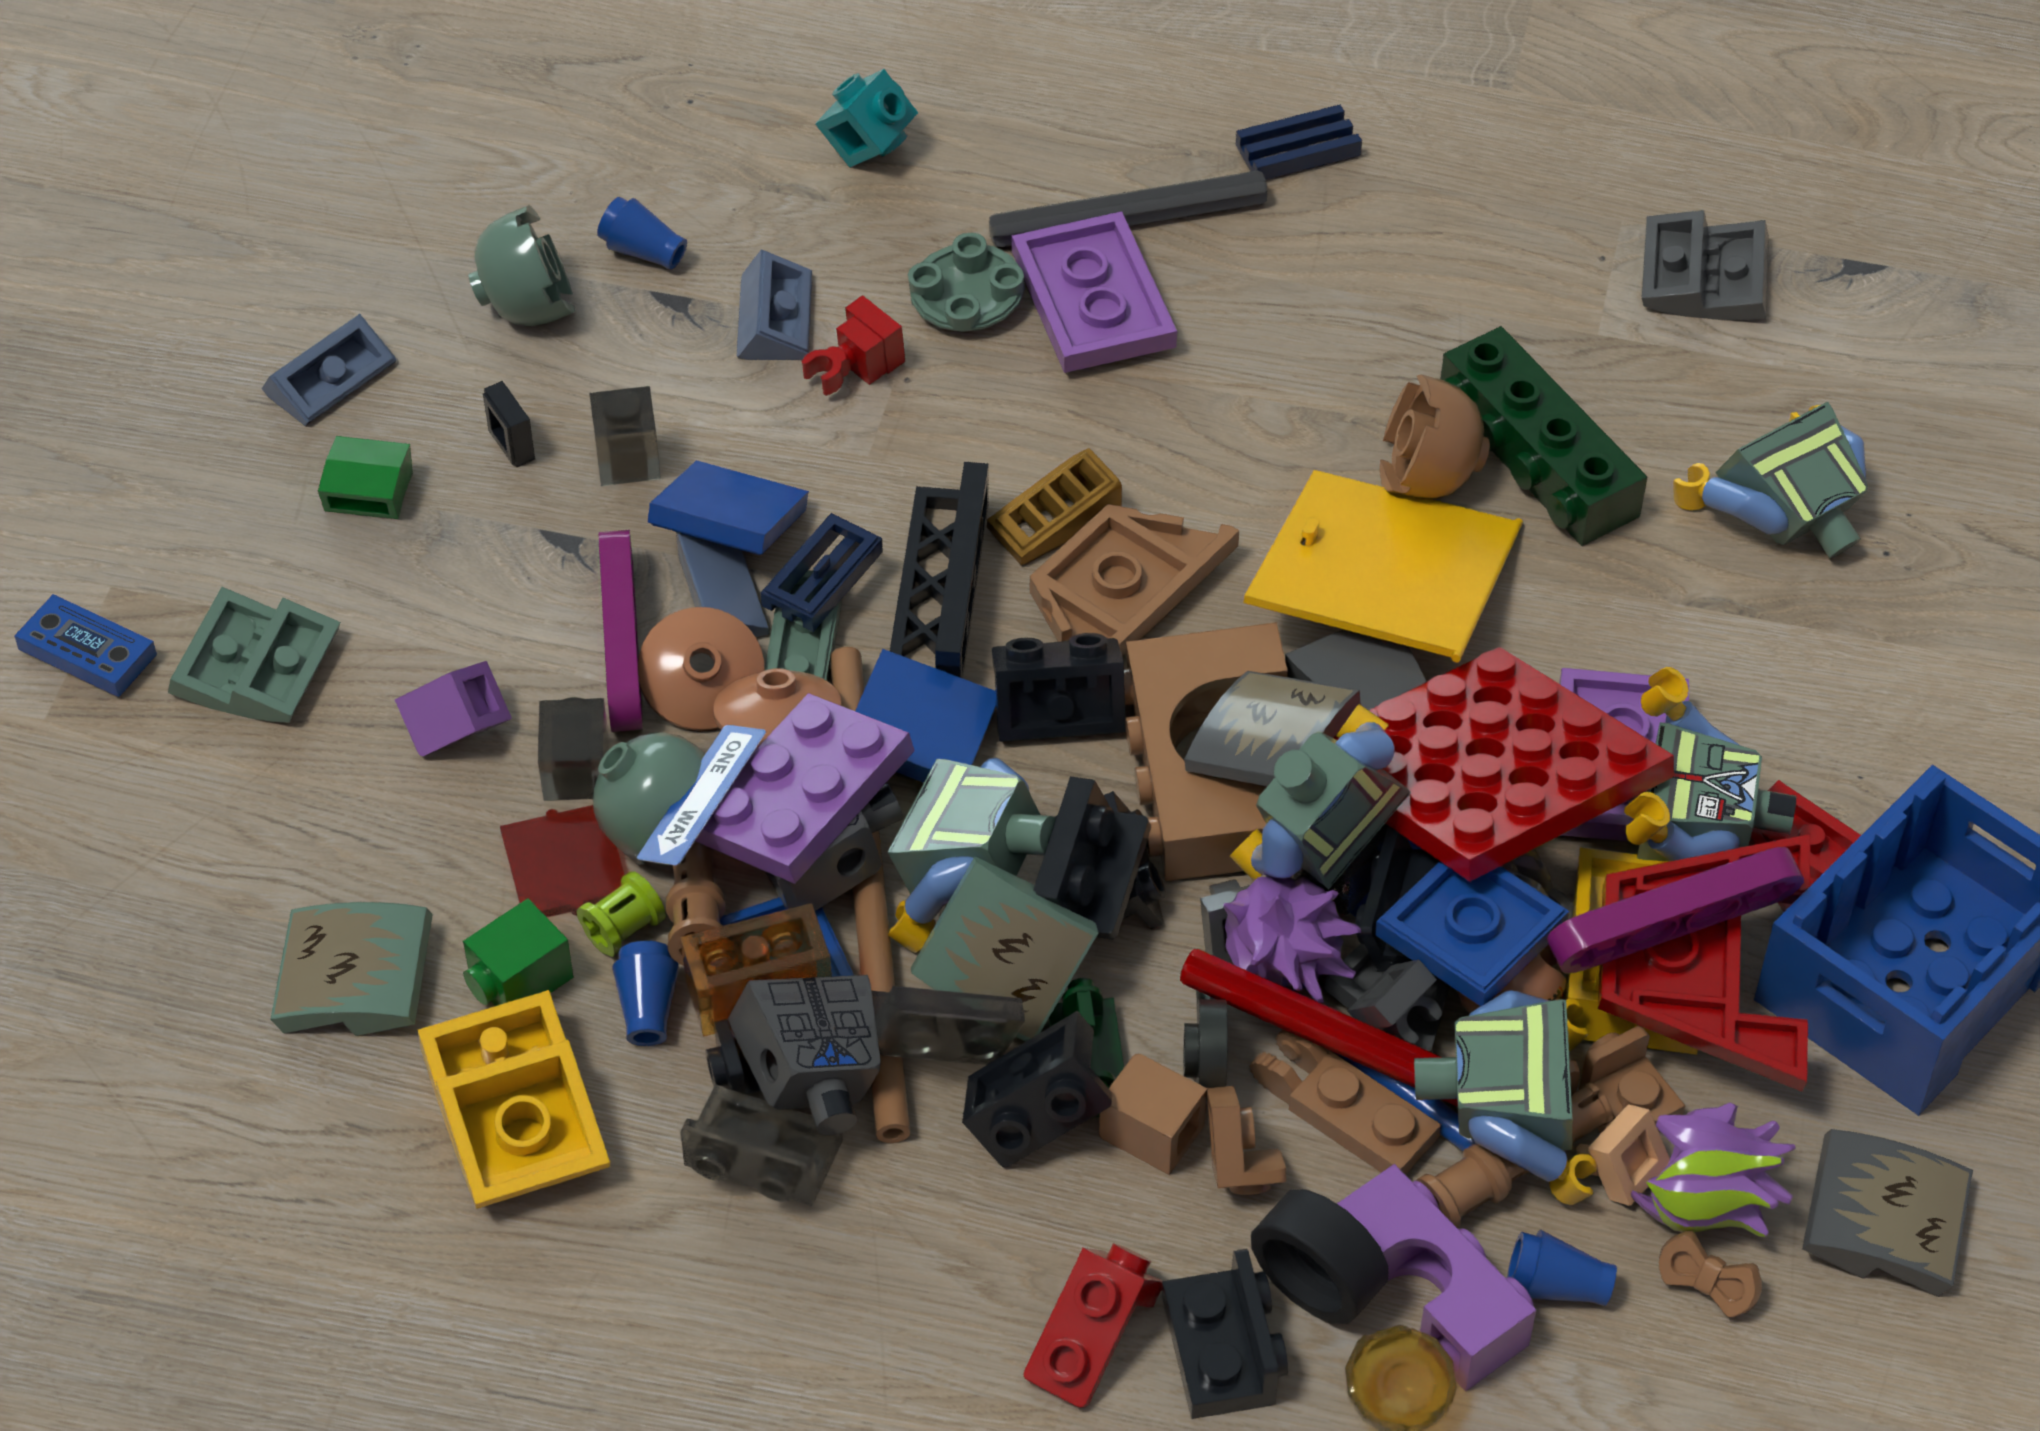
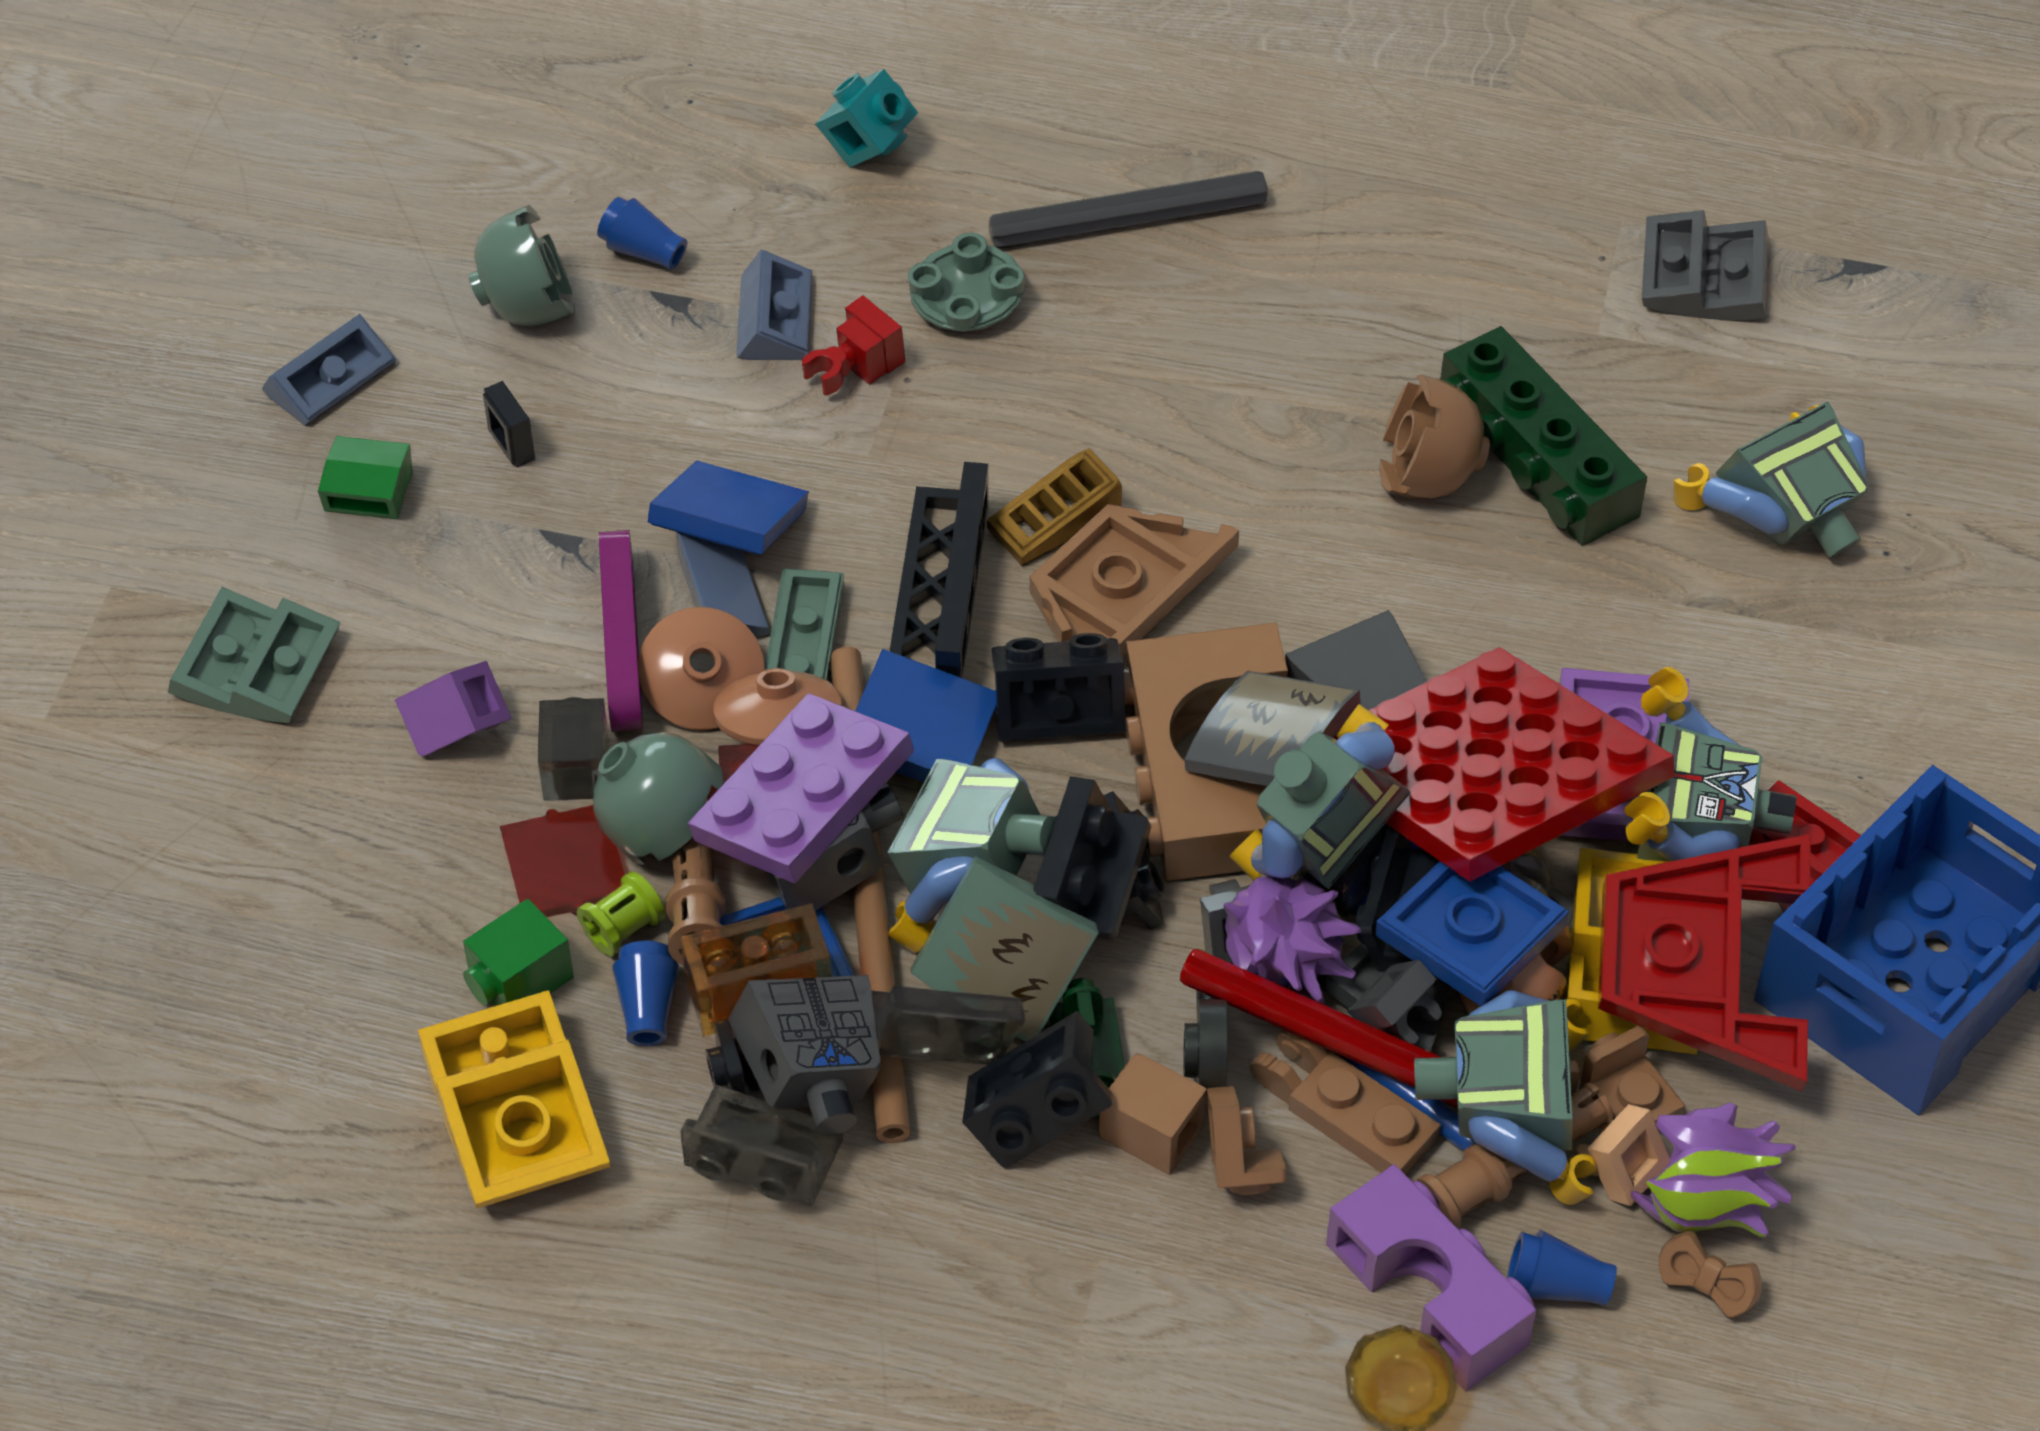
(85, 645): blue tile -> none
(352, 966): slope -> none
(625, 435): clear smoke brick -> none
(691, 813): sticker -> none
(831, 576): dark blue tile -> none
(1090, 1321): red bracket -> none
(1094, 292): medium lavender plate -> none
(1224, 1339): black bracket -> none
(1295, 136): dark blue tile -> none
(1320, 1256): black tyre -> none
(1384, 564): yellow piece -> none
(1675, 910): magenta beam -> none
(1888, 1210): slope -> none

